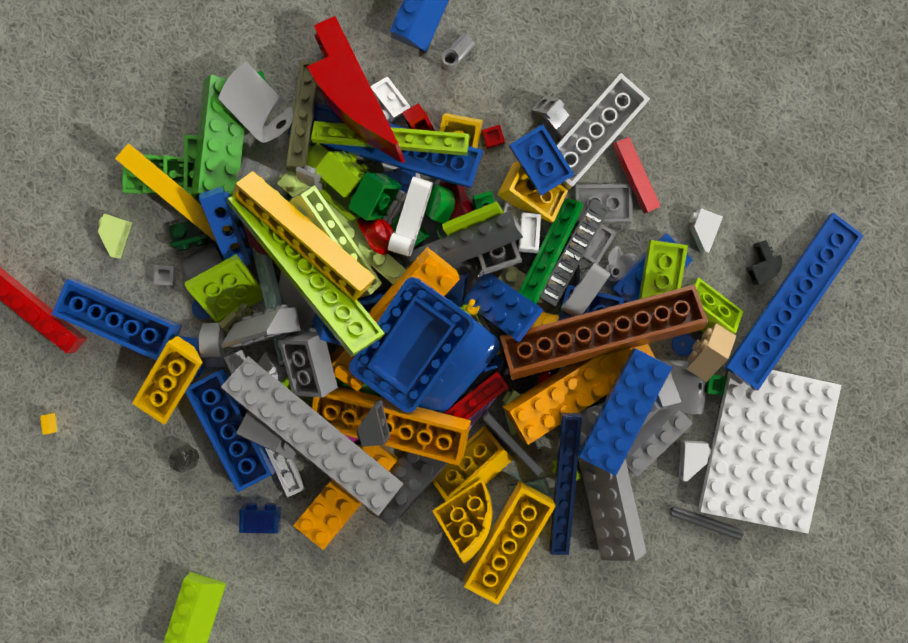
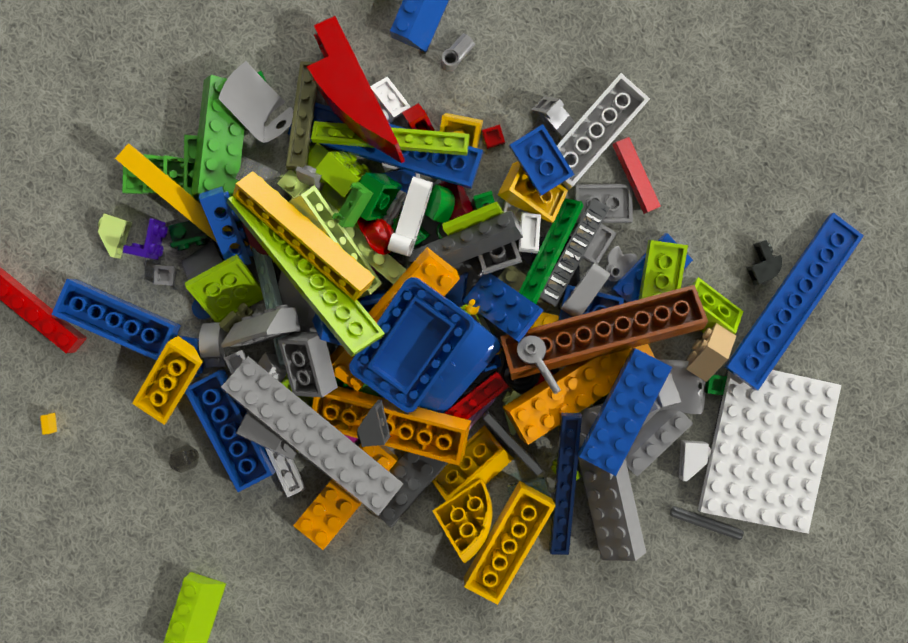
(153, 243): none -> dark purple bracket
(260, 518): clear blue brick -> none
(353, 205): none -> bright green hinge
(532, 351): none -> light grey piece
(683, 350): blue wheel -> none
(704, 228): white slope -> none

